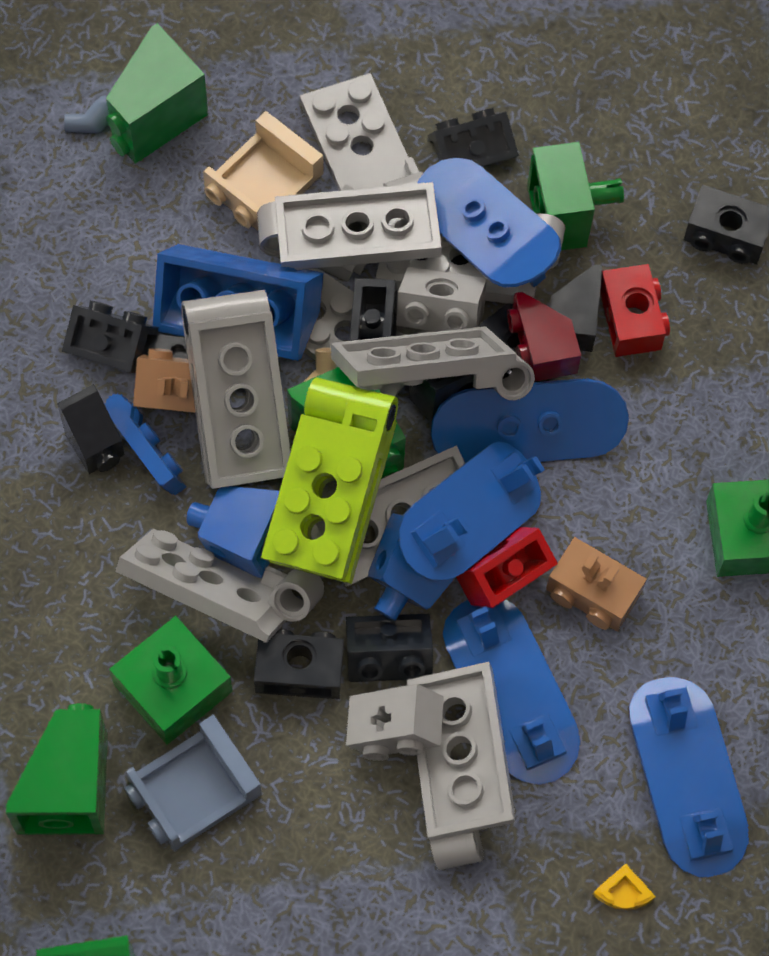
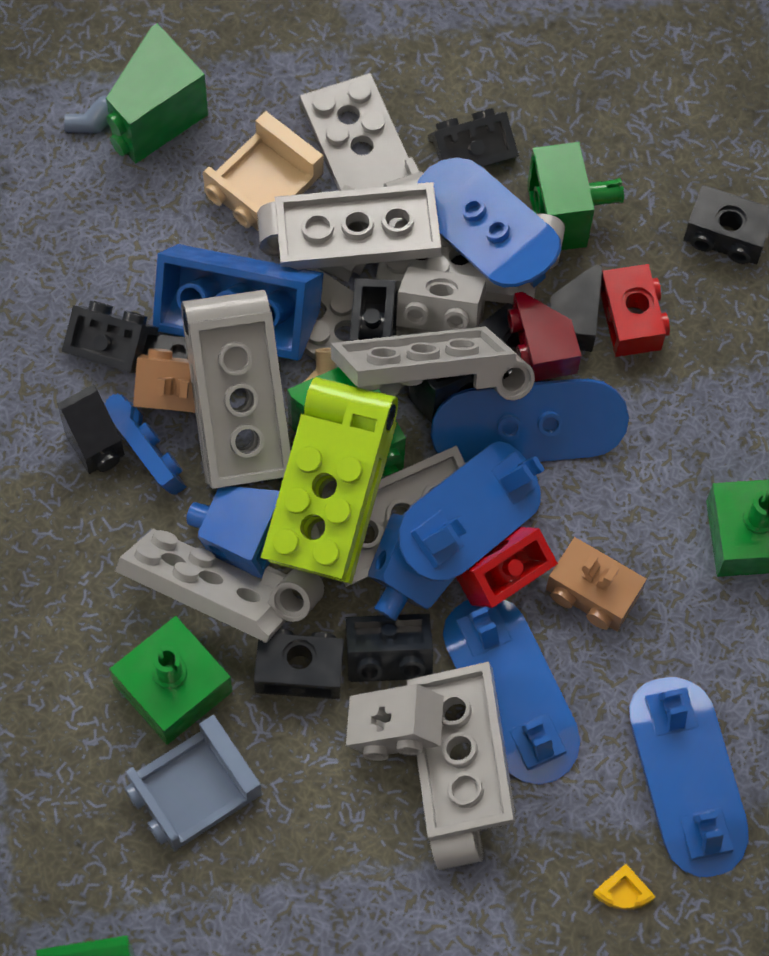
(64, 778): green slope -> none

